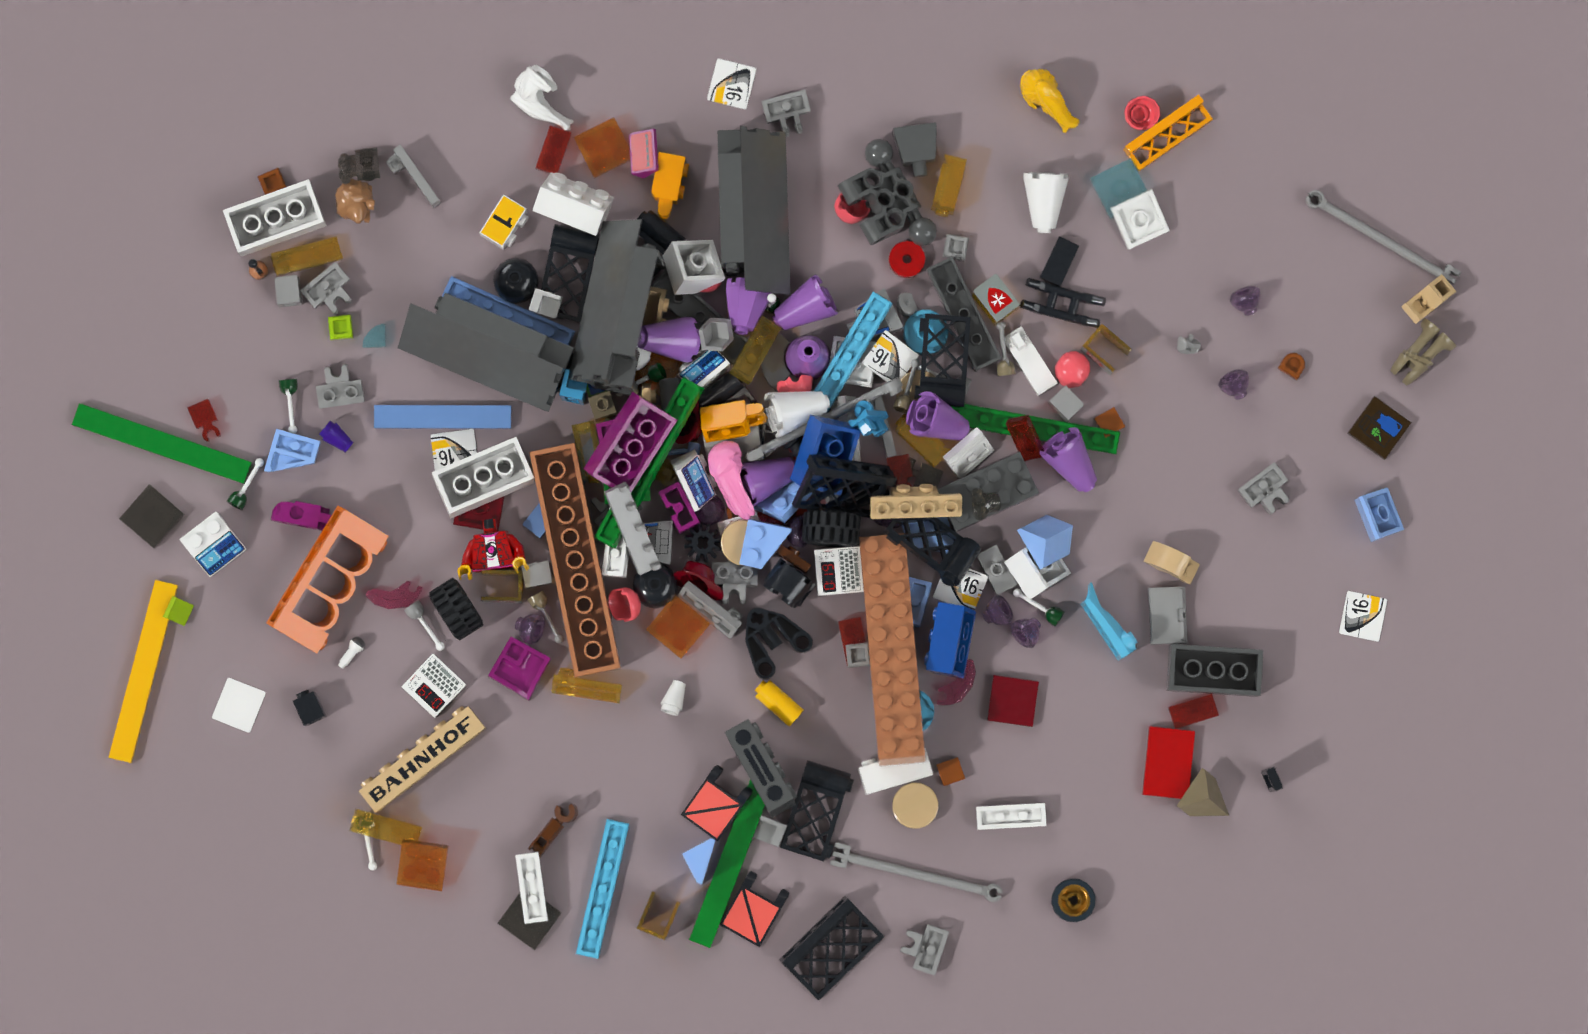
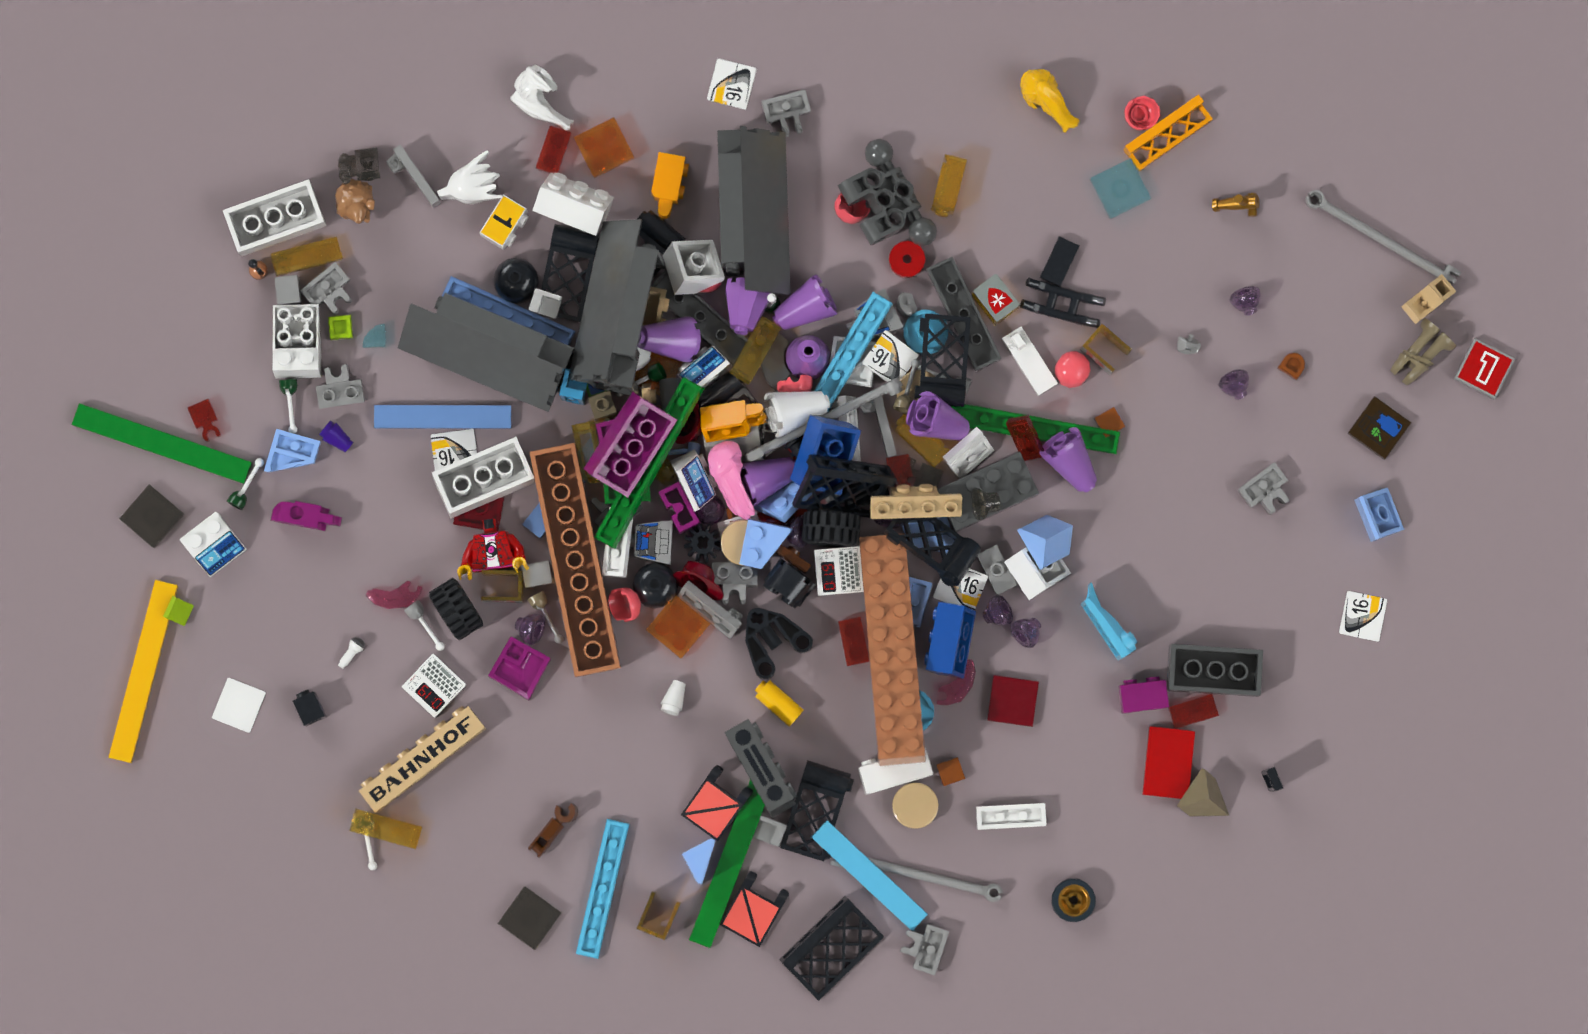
(272, 181): dark orange tile -> none
(296, 341): none -> white slope
(313, 634): orange fence -> none
(422, 865): clear orange plate -> none
(471, 183): none -> white piece
(531, 887): white hinge -> none
(566, 684): clear yellow hinge -> none
(632, 528): light grey hinge -> none
(643, 153): slope -> none
(716, 334): light grey panel -> none
(857, 655): light grey tile -> none
(869, 420): dark azure hips -> none
(869, 875): none -> medium azure tile
(916, 146): dark grey torso -> none
(955, 247): light grey tile -> none
(1005, 366): hinge -> none
(1045, 198): white cone -> none
(1052, 615): hinge -> none
(1066, 403): light grey panel -> none
(1139, 219): white tile -> none
(1143, 696): none -> magenta brick
(1167, 615): light grey piece -> none
(1172, 562): tan brick -> none
(1238, 202): none -> pearl gold piece
(1484, 368): none -> red tile

